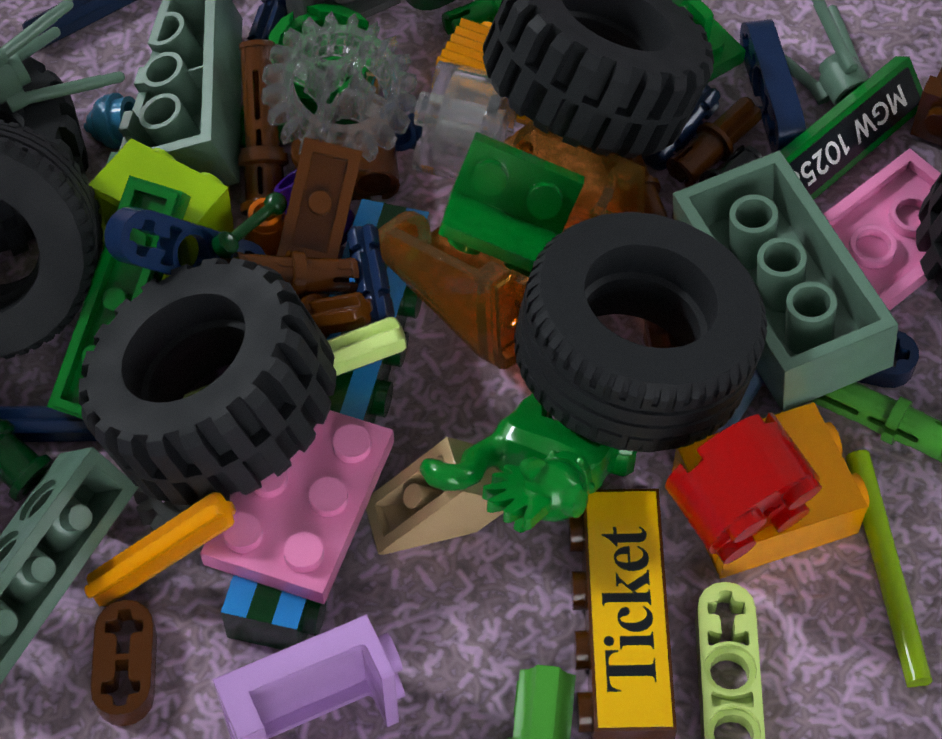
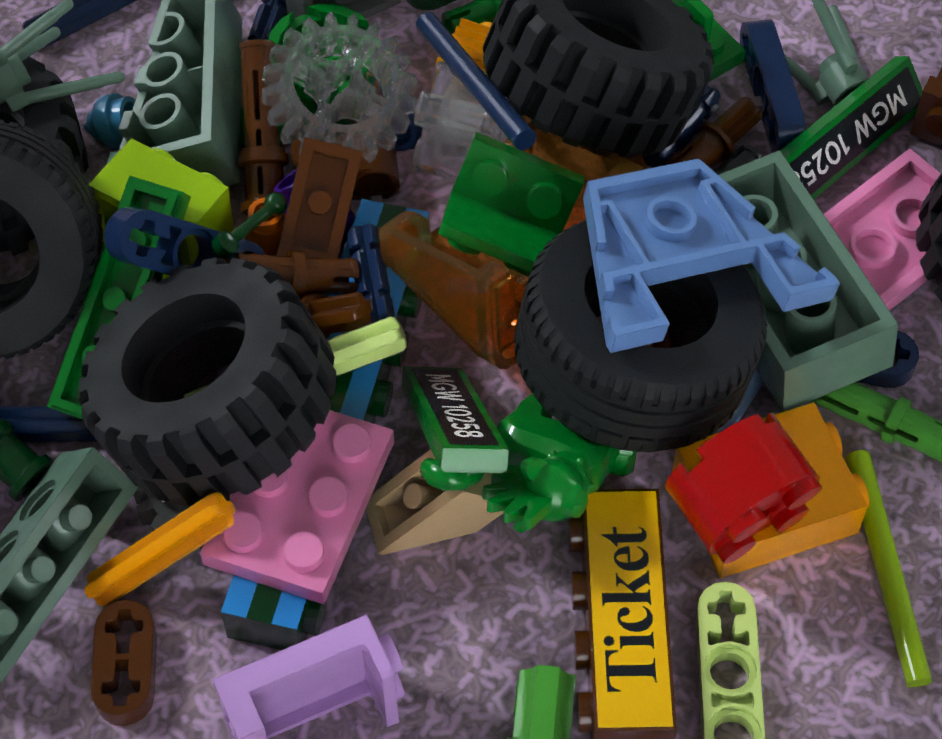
(454, 420): none -> tile
(476, 81): none -> dark blue bar
(676, 226): none -> medium blue wing

